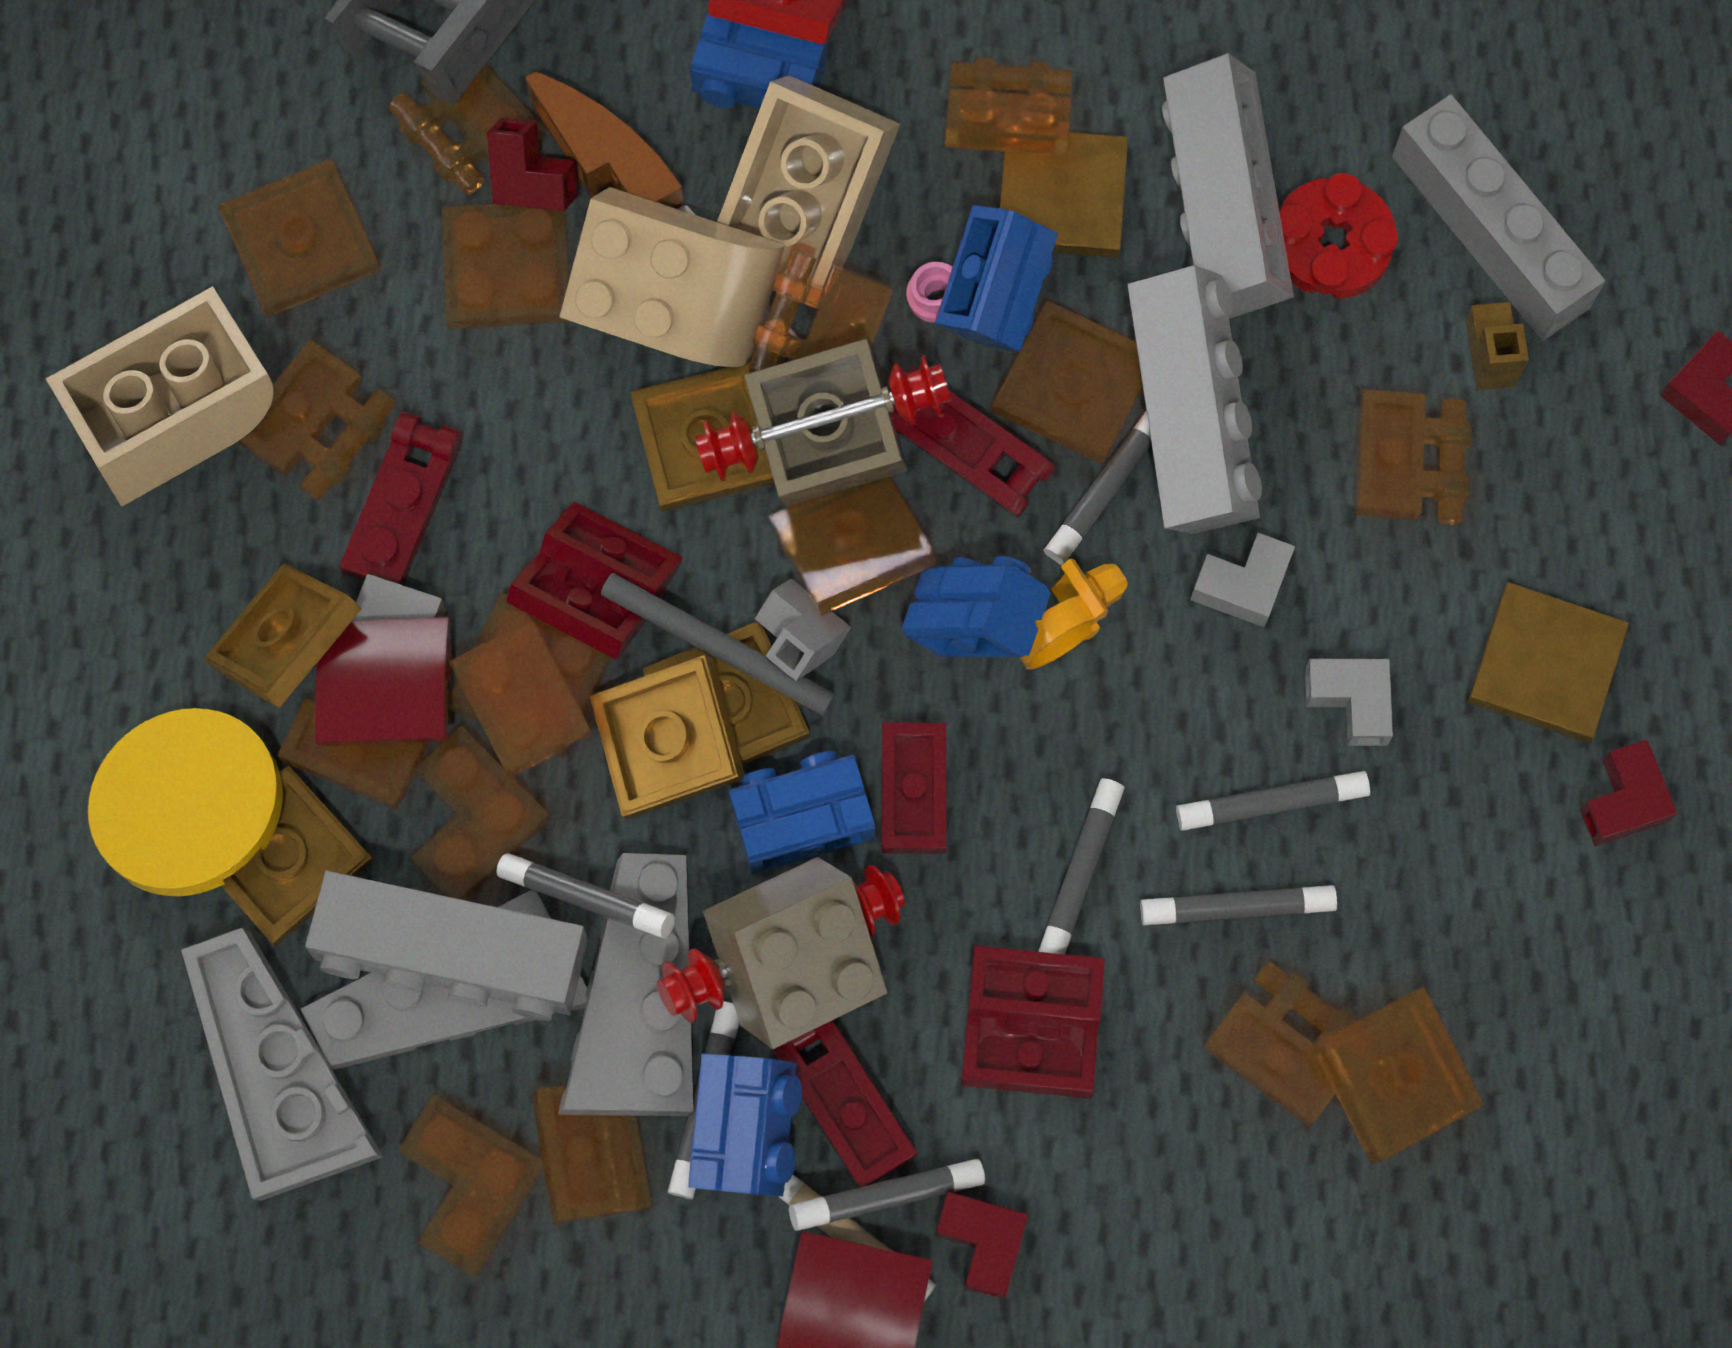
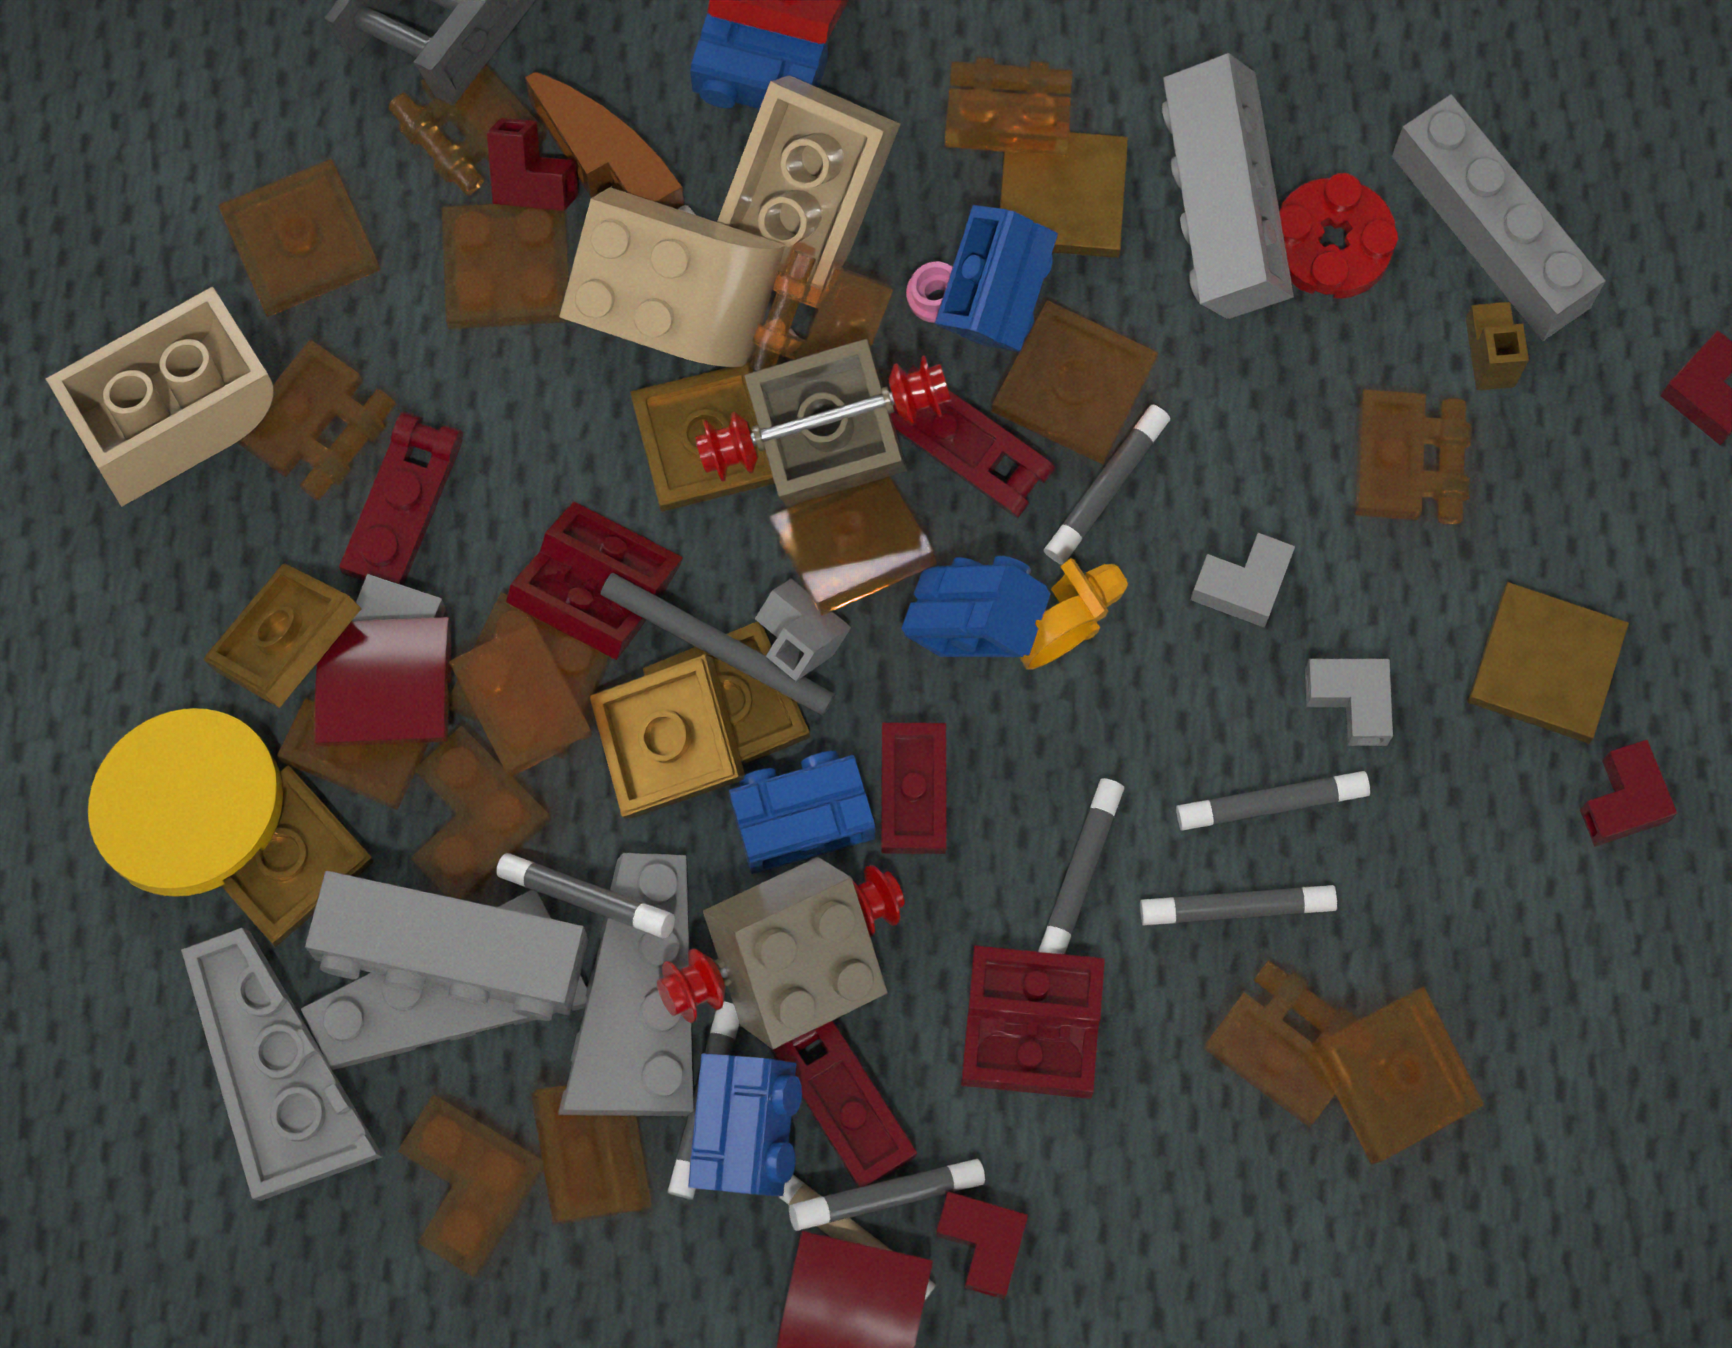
(1194, 400): light grey brick -> none

